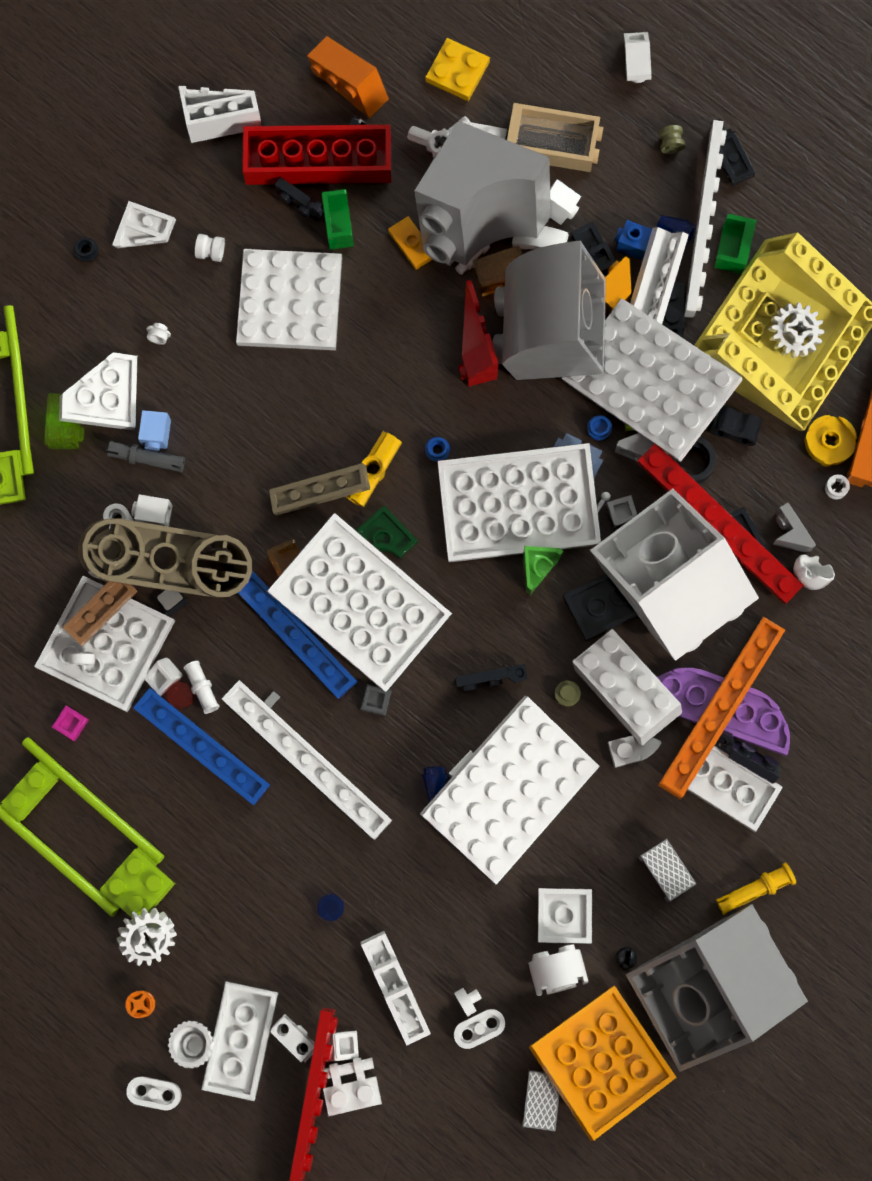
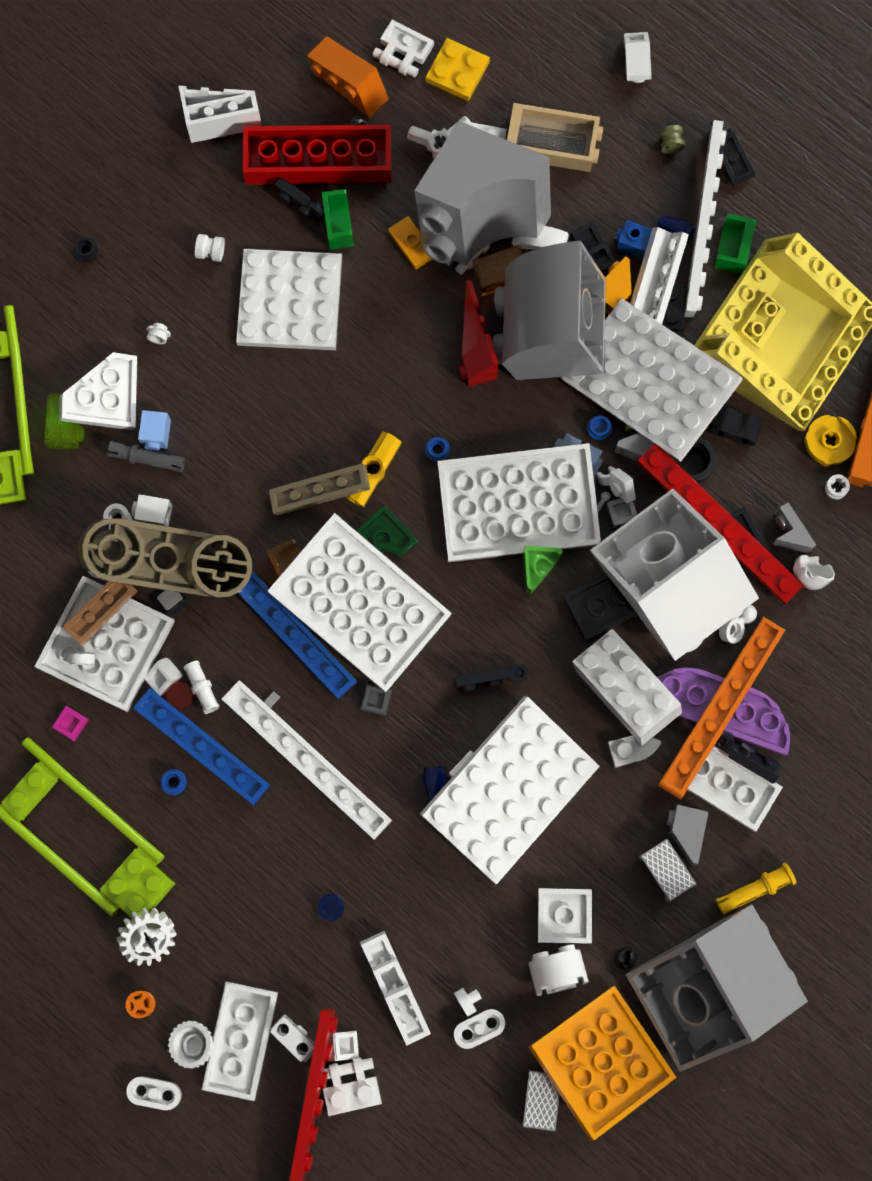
(143, 227): white wing -> none
(165, 782): none -> blue plate
(406, 42): none -> white plate
(563, 202): white brick -> none
(567, 693): olive plate -> none
(620, 483): none -> white plate
(688, 830): none -> light grey slope
(734, 630): none -> white plate
(789, 338): white gear -> none

